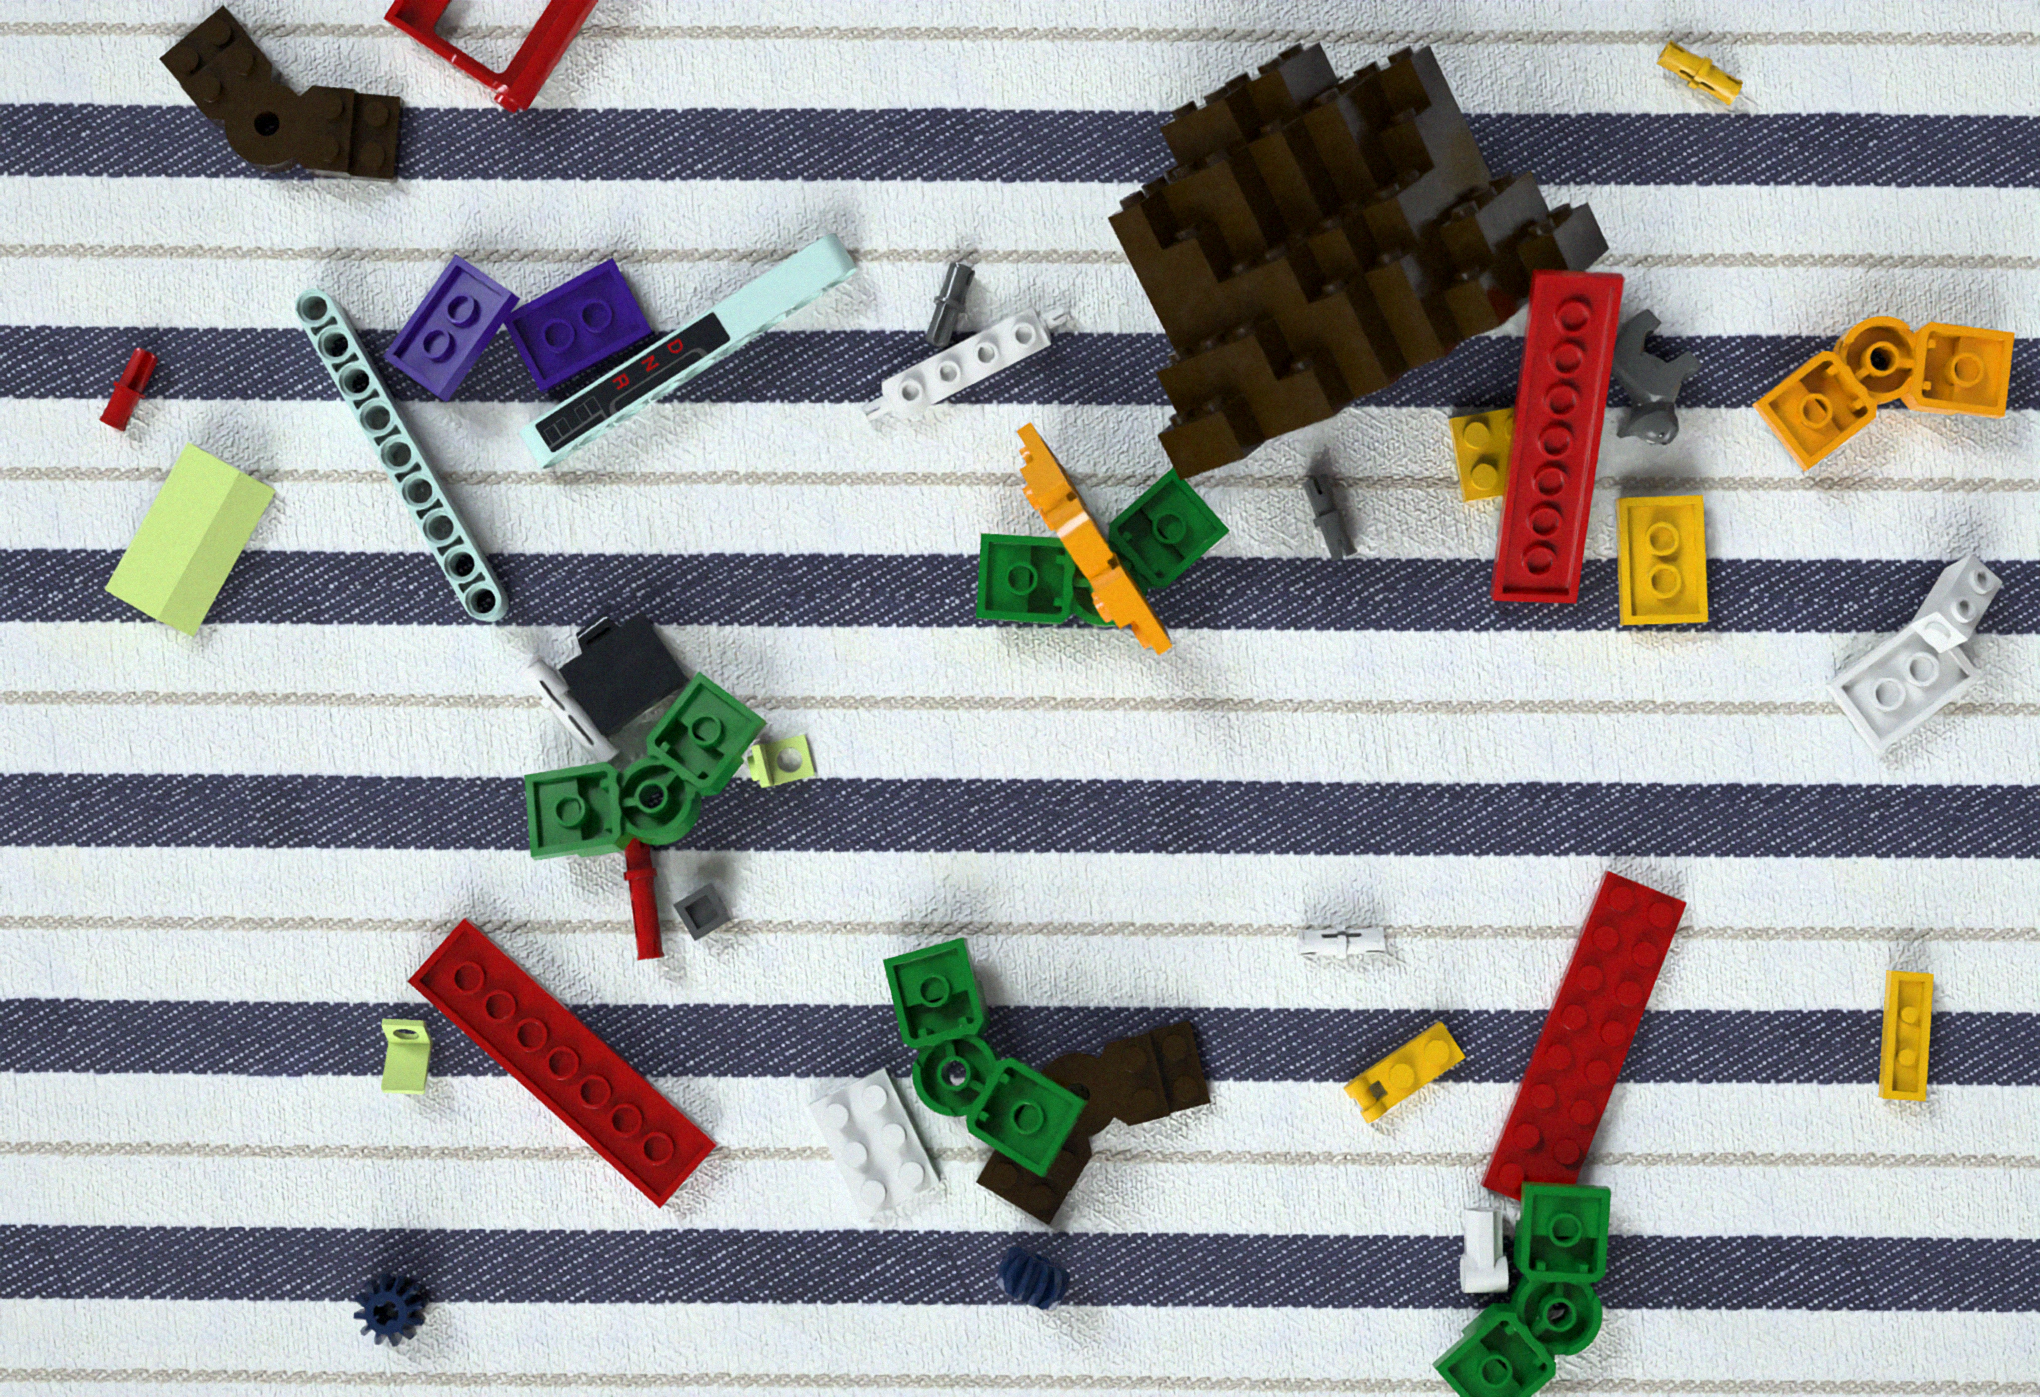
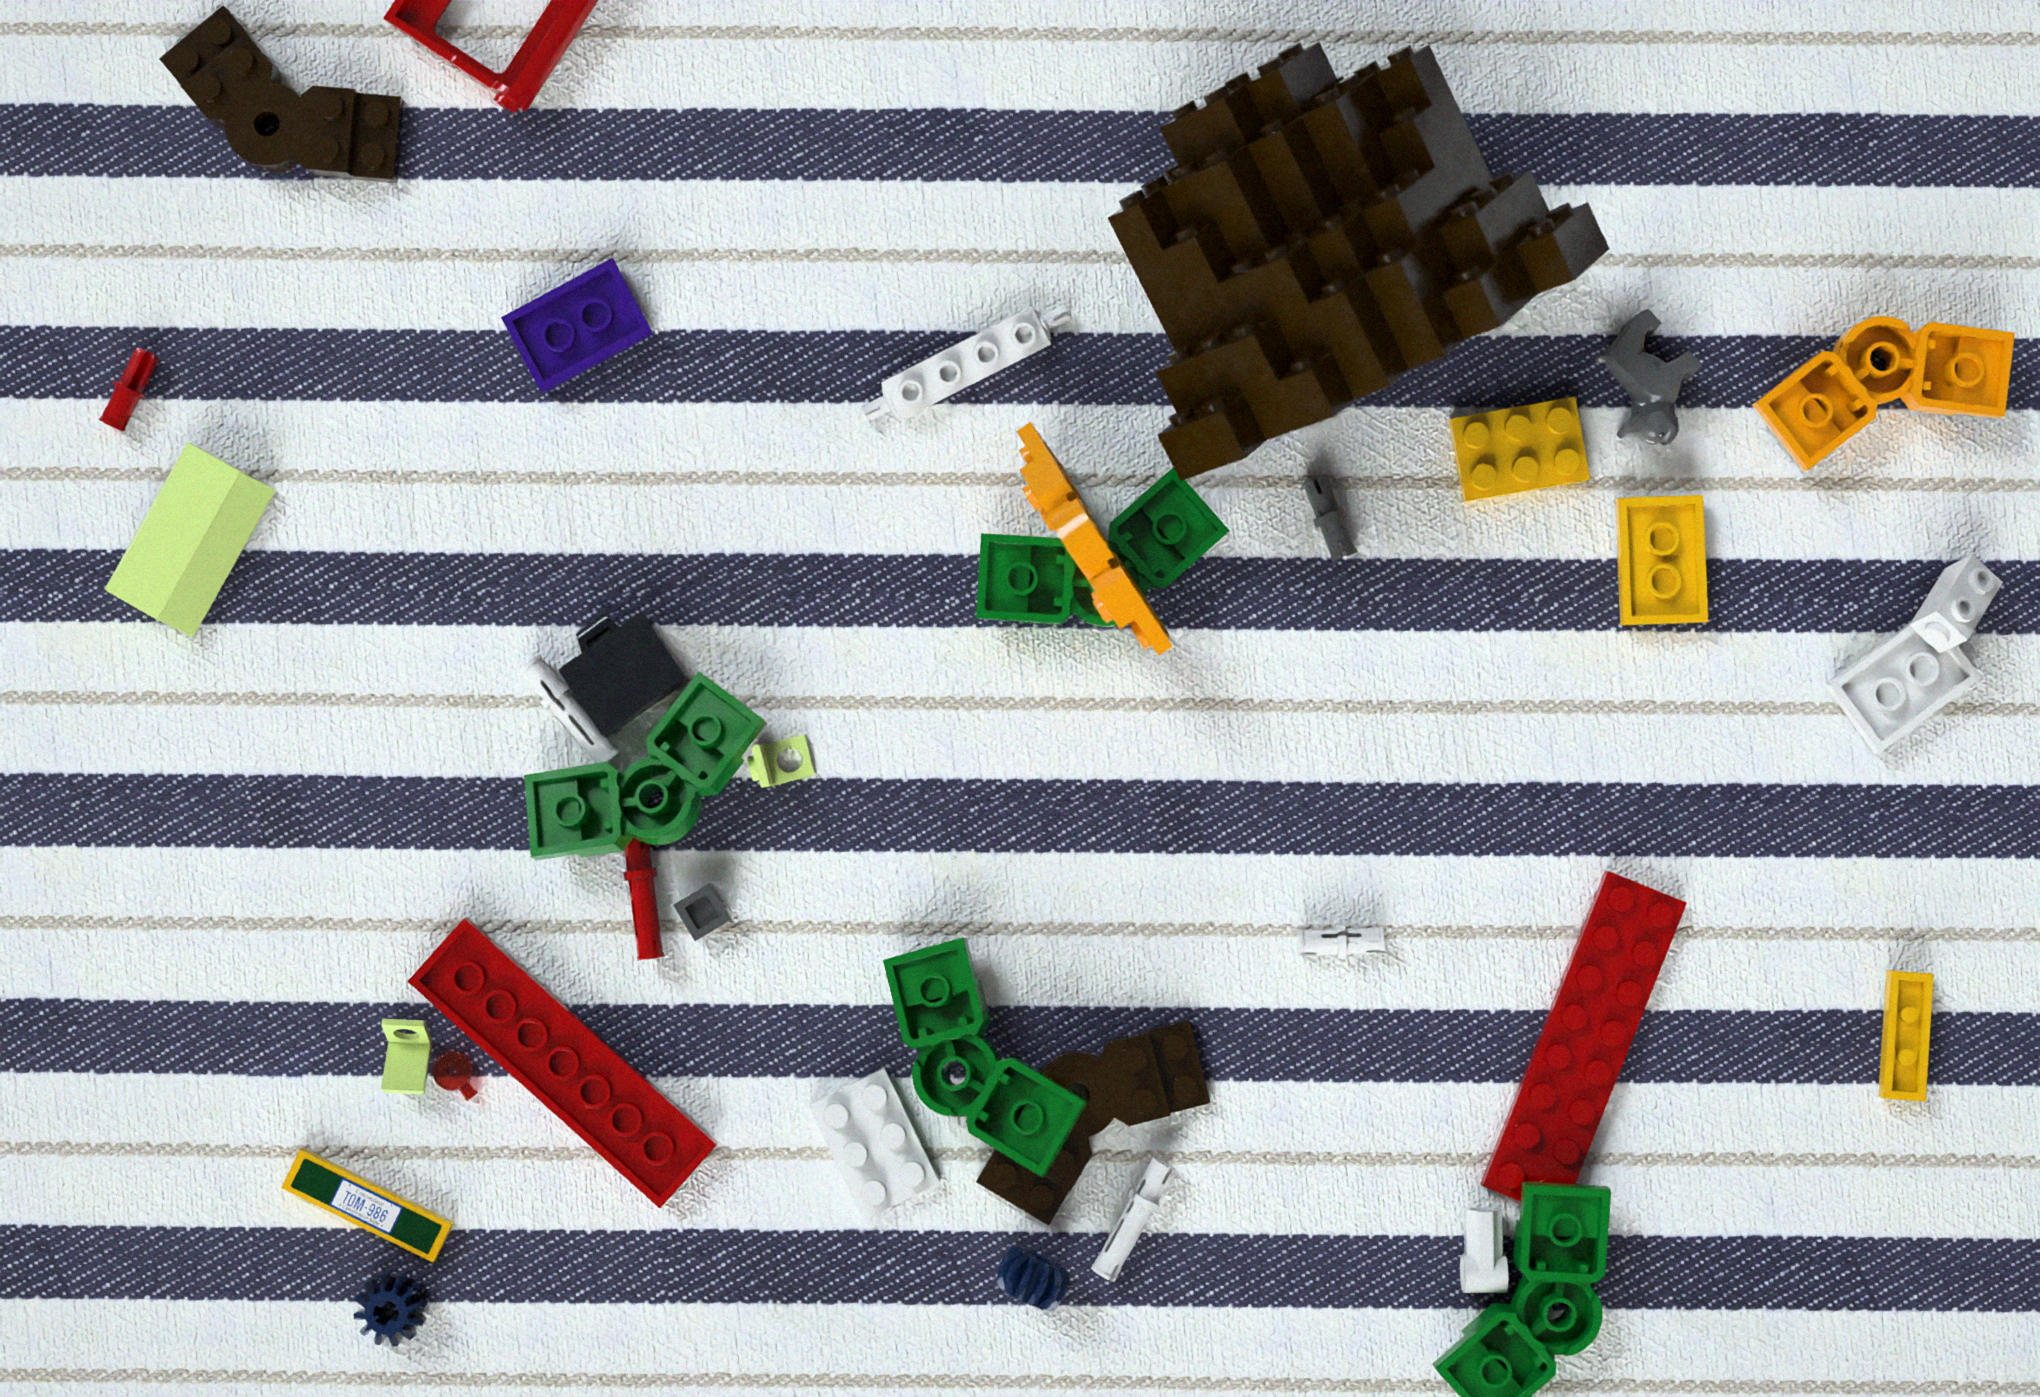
(367, 1204): none -> tile
(386, 442): light aqua beam -> none
(451, 328): dark purple plate -> none
(463, 1073): none -> clear red piece
(688, 351): light aqua beam -> none
(949, 304): dark grey axle -> none
(1141, 1204): none -> white pin
(1405, 1071): yellow plate -> none
(1556, 435): red plate -> none
(1699, 72): yellow pin -> none

